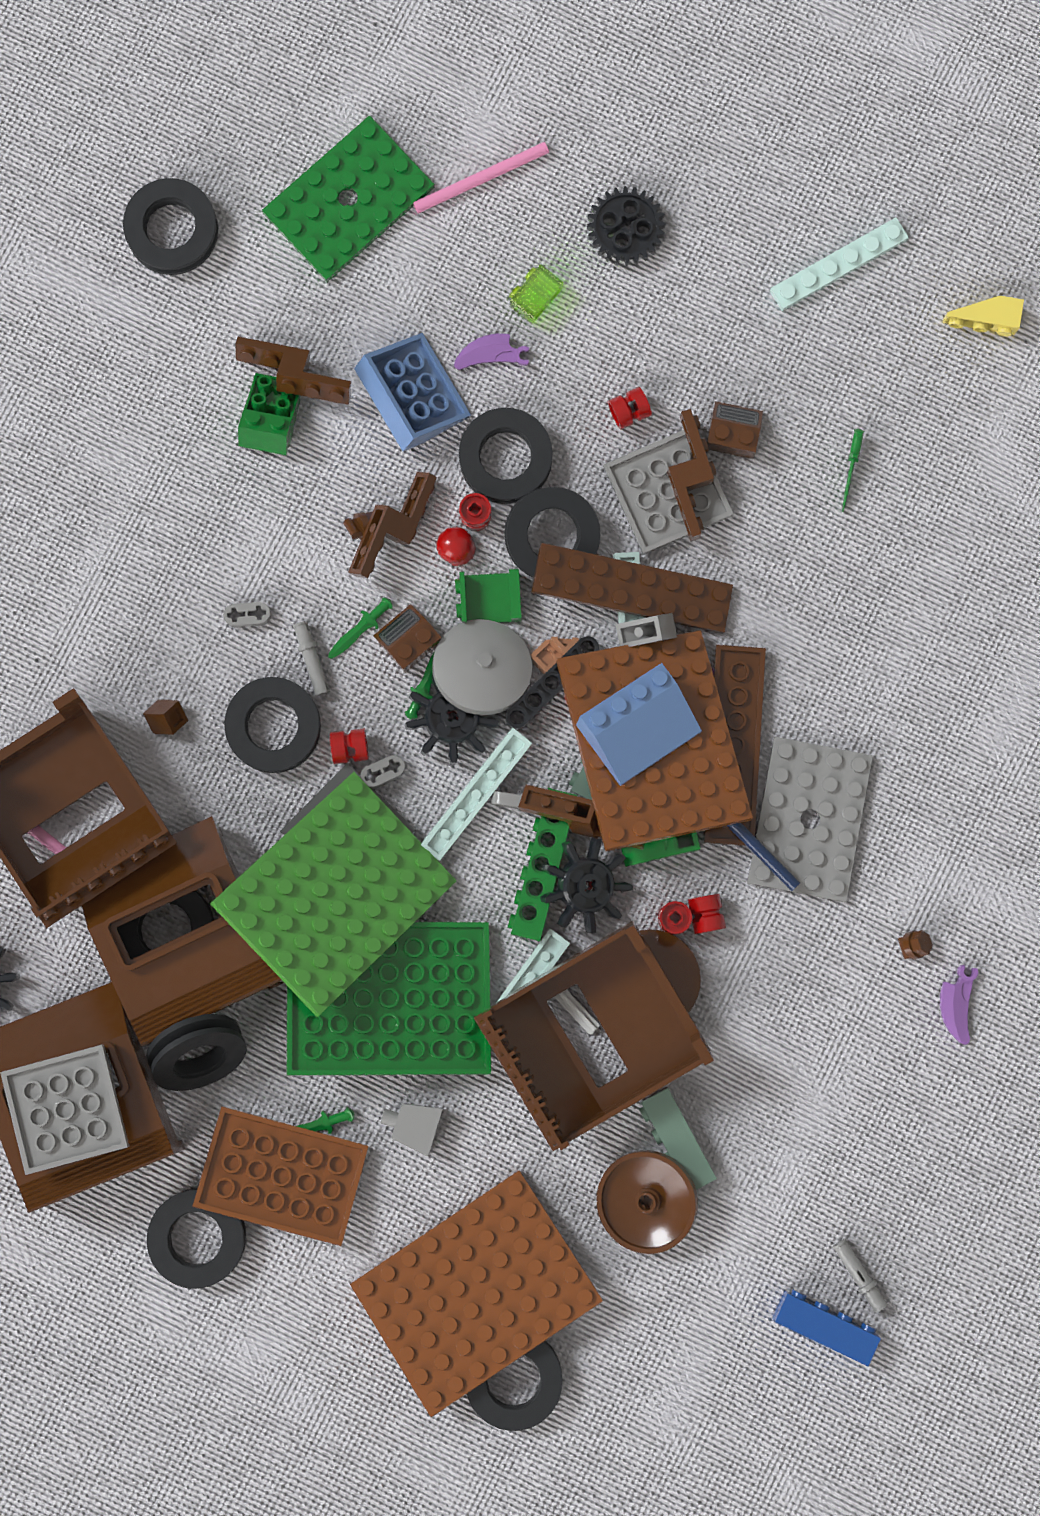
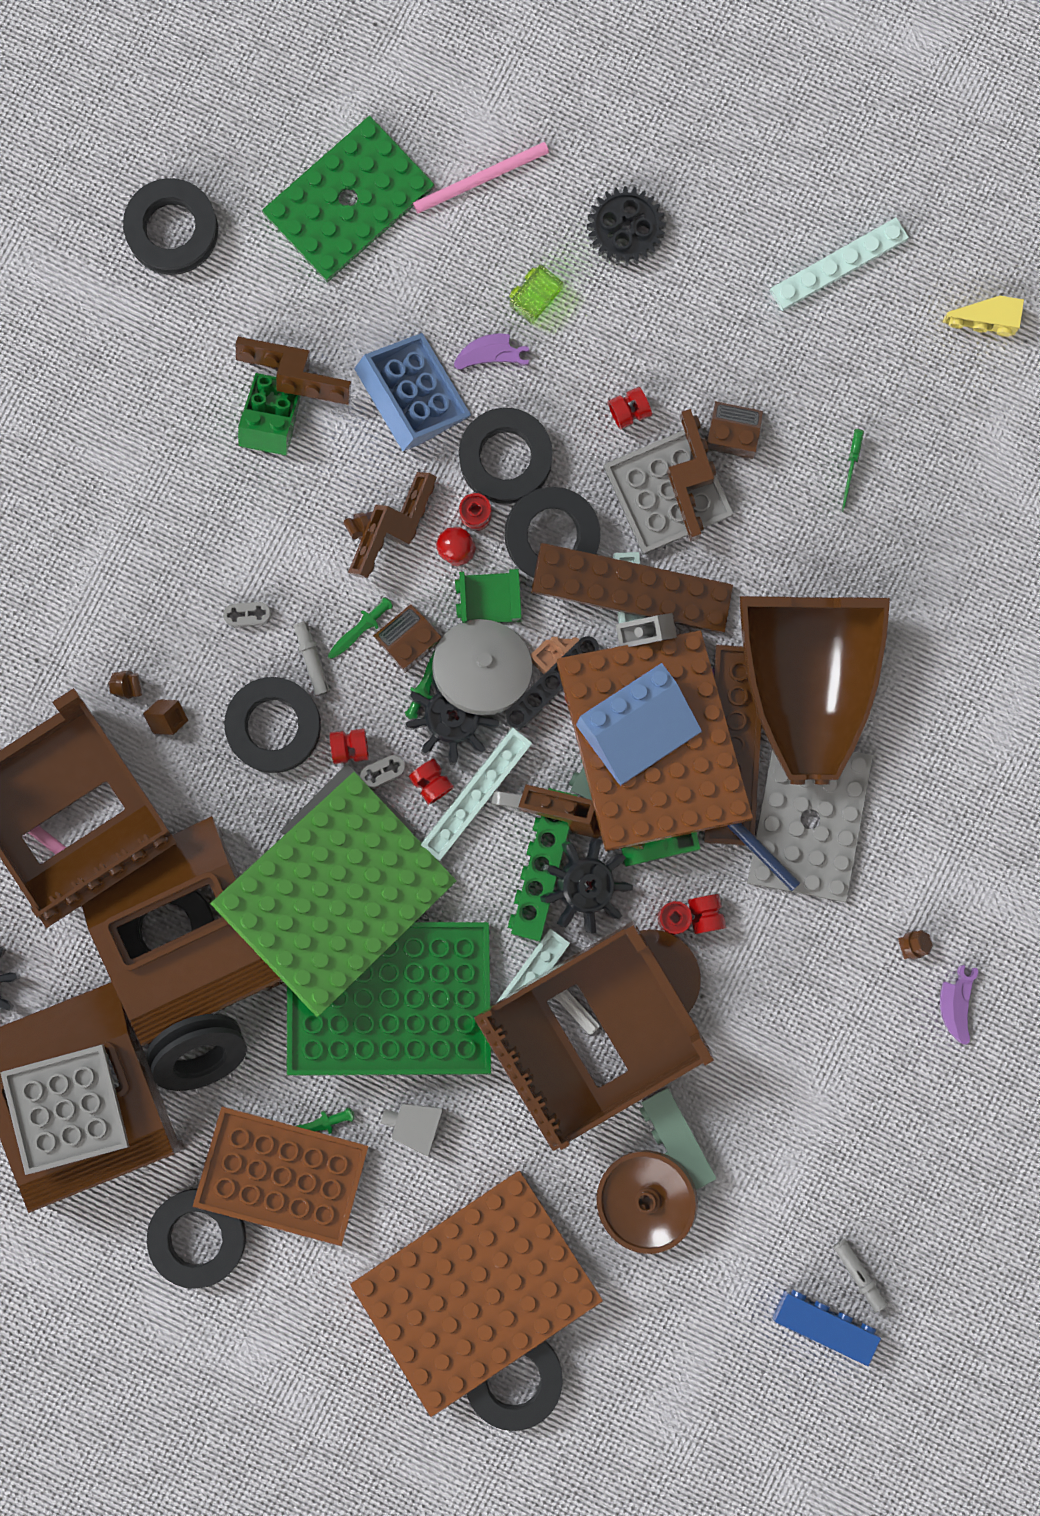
(125, 684): none -> reddish brown piece
(430, 780): none -> red wheel
(813, 676): none -> reddish brown panel

